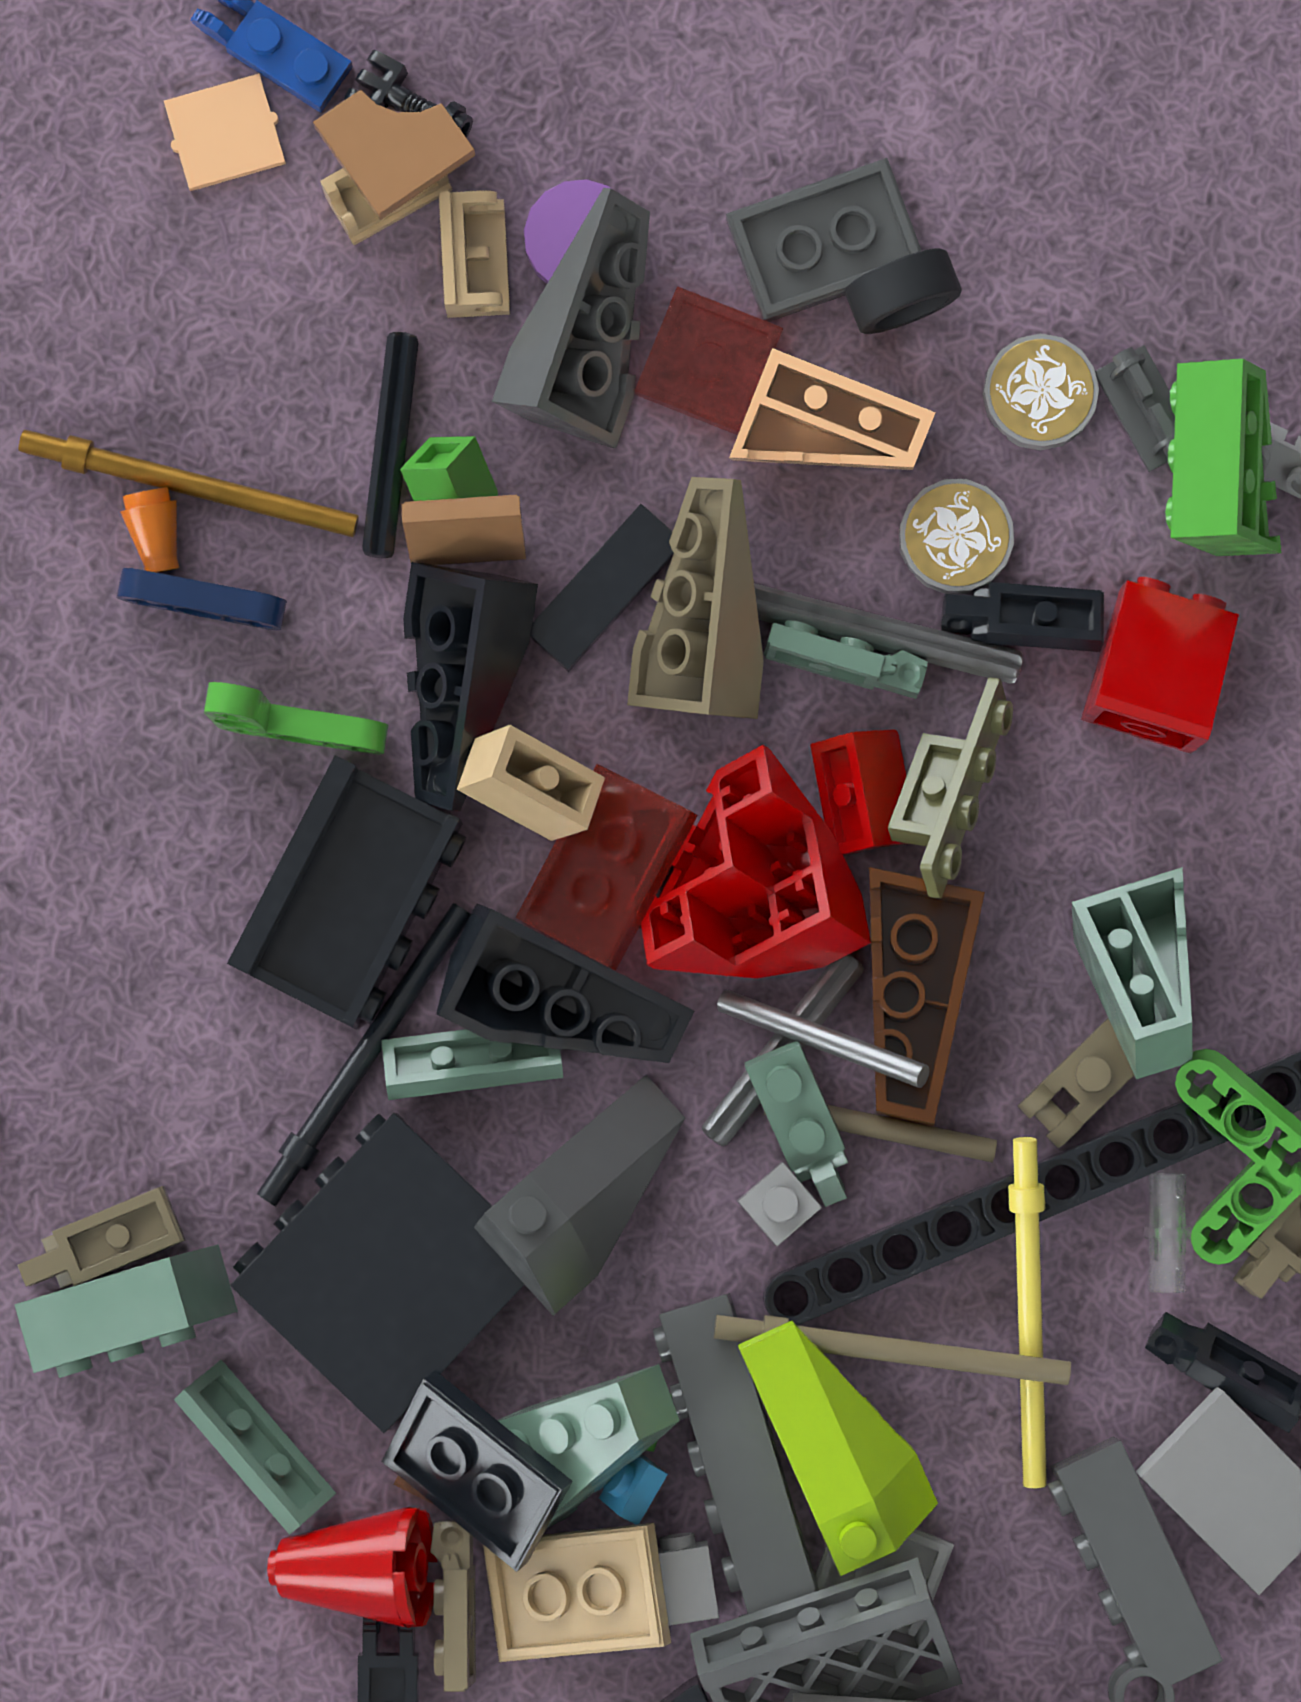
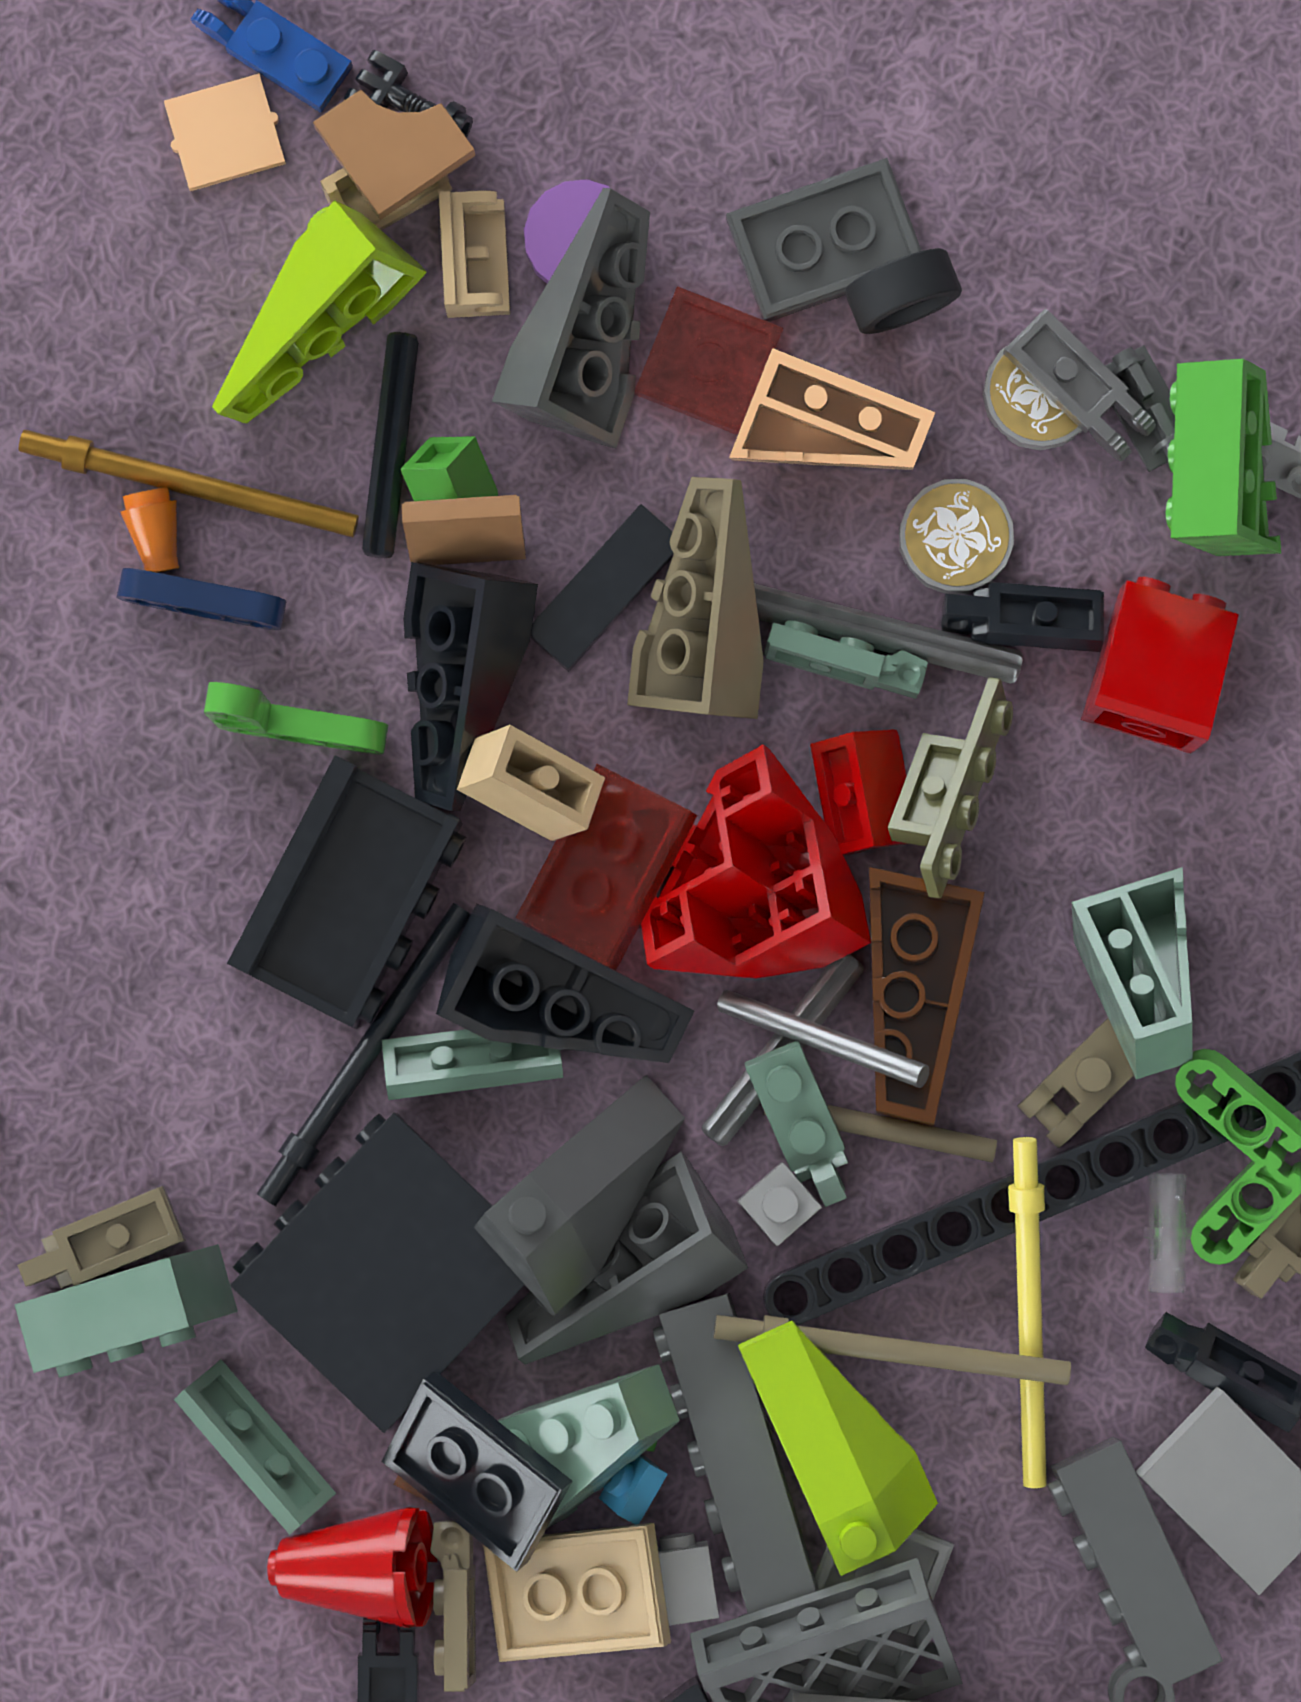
(328, 284): none -> lime wedge
(665, 1258): none -> dark grey wedge
(1076, 381): none -> flat silver hinge

